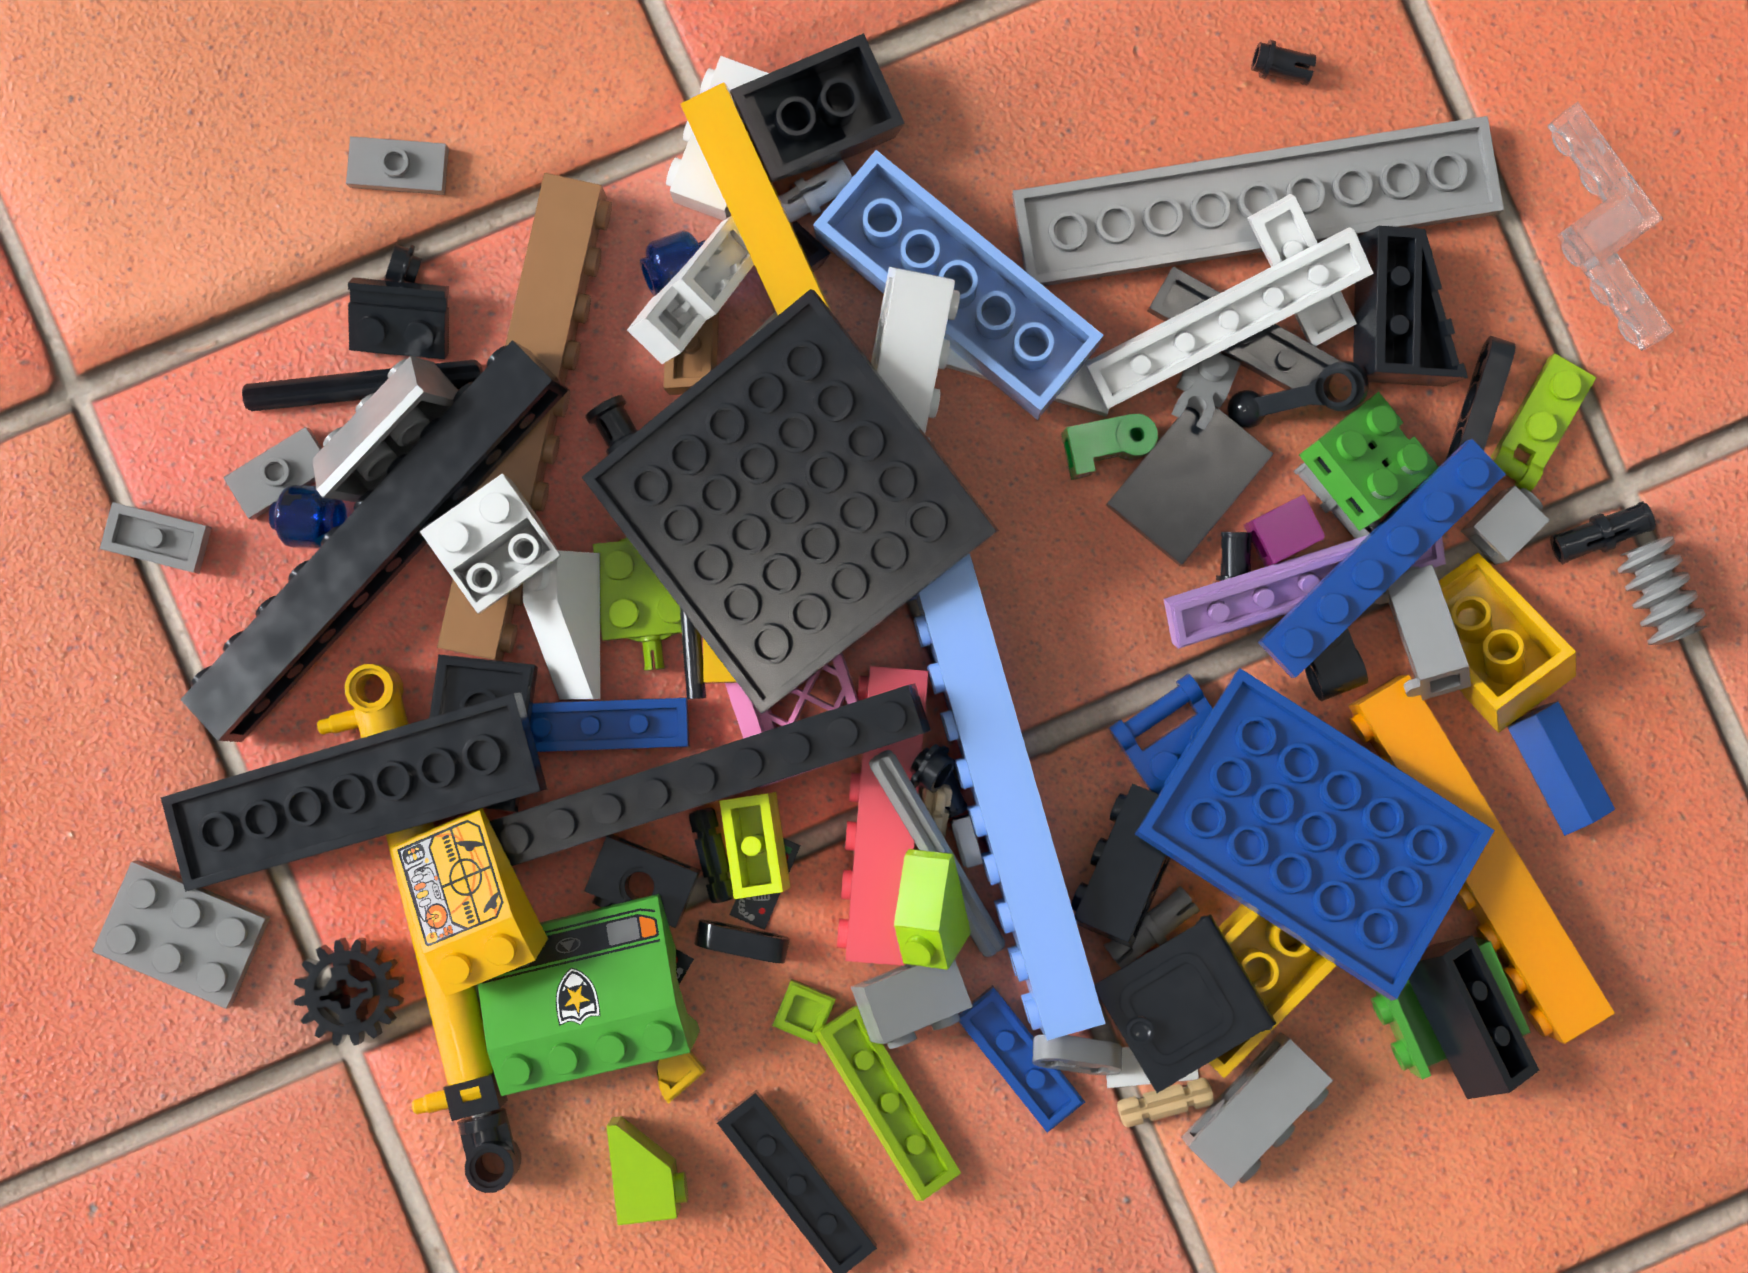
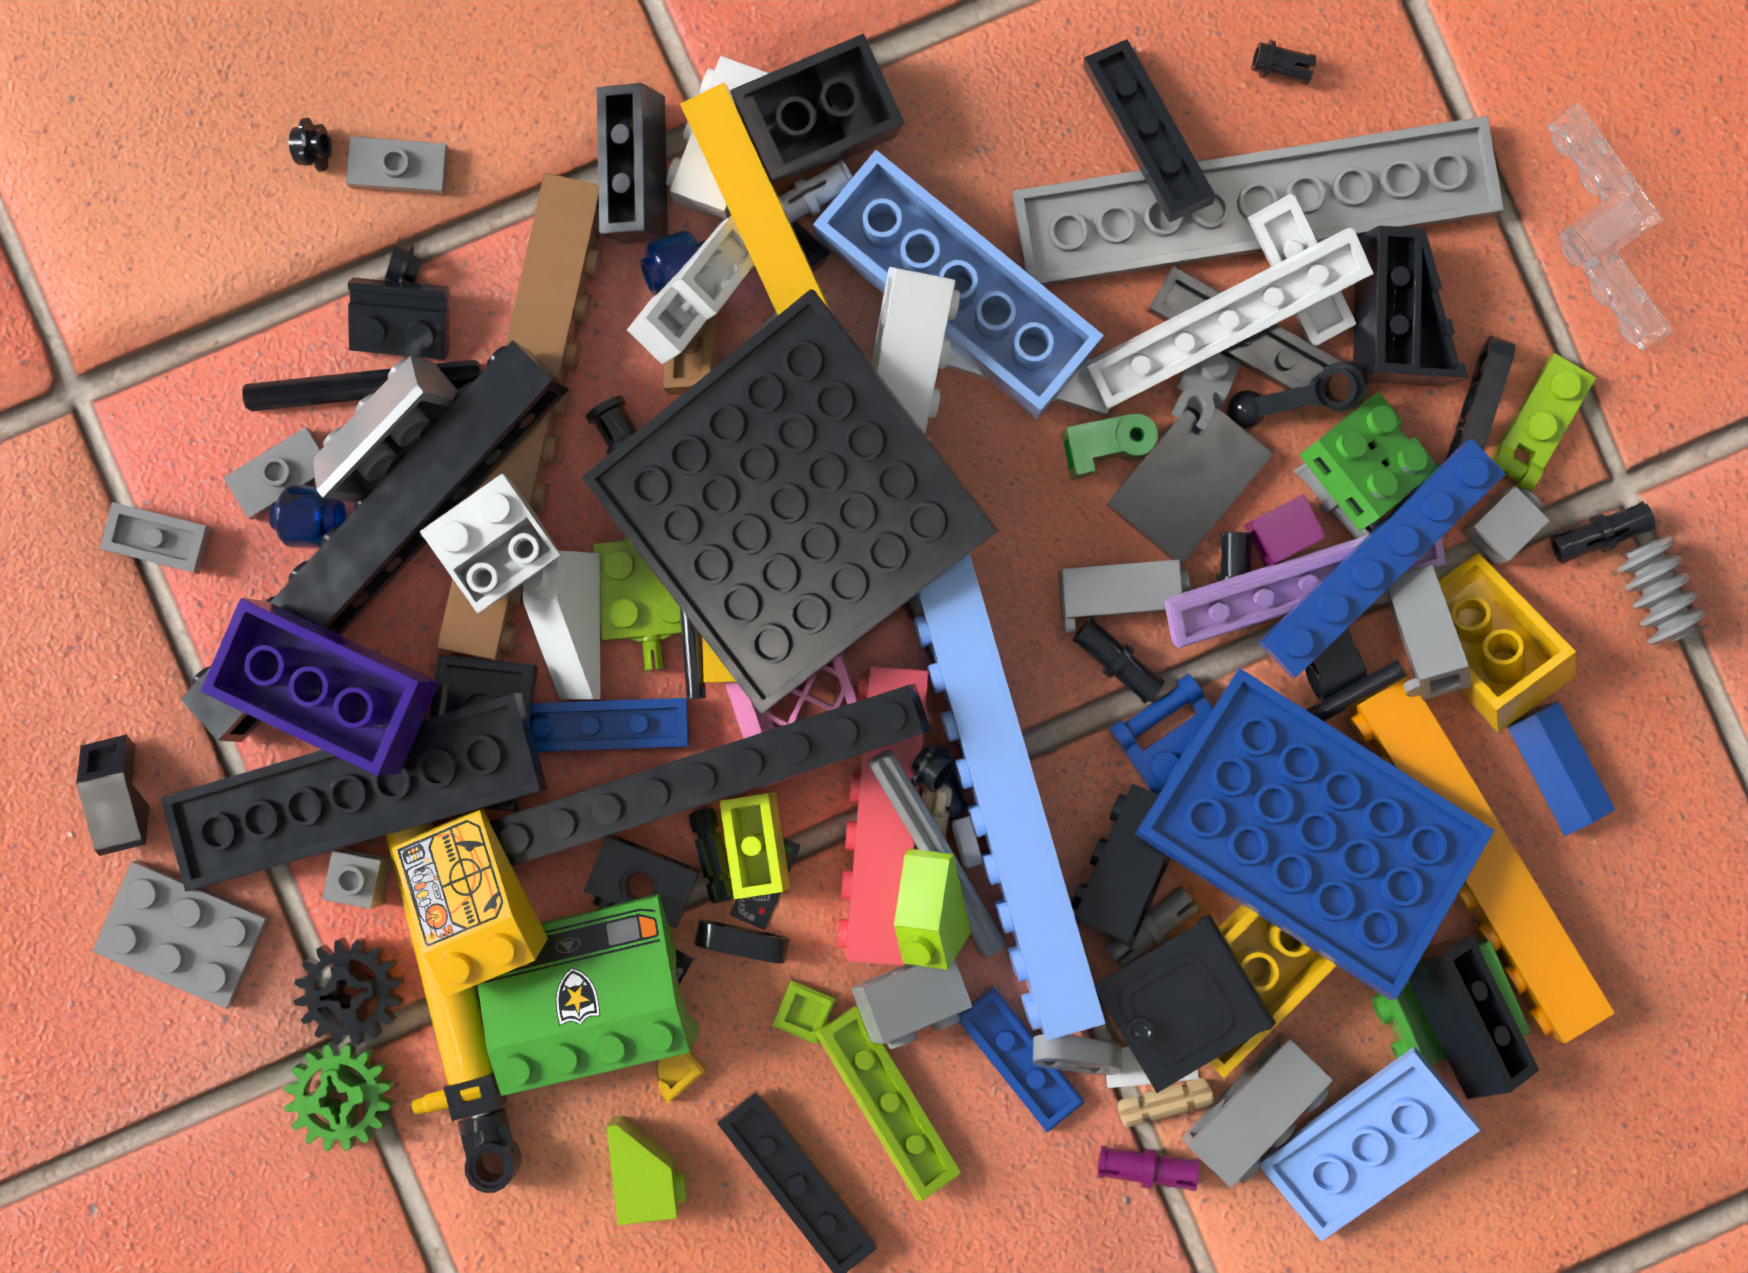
(109, 800): none -> slope
(310, 144): none -> black plate
(319, 687): none -> dark purple brick
(340, 1115): none -> bright green gear
(357, 878): none -> light grey brick
(632, 163): none -> black brick
(1118, 589): none -> light grey brick
(1118, 660): none -> black pin
(1148, 130): none -> black plate
(1148, 1168): none -> magenta pin
(1358, 691): none -> black bar
(1369, 1144): none -> light blue plate

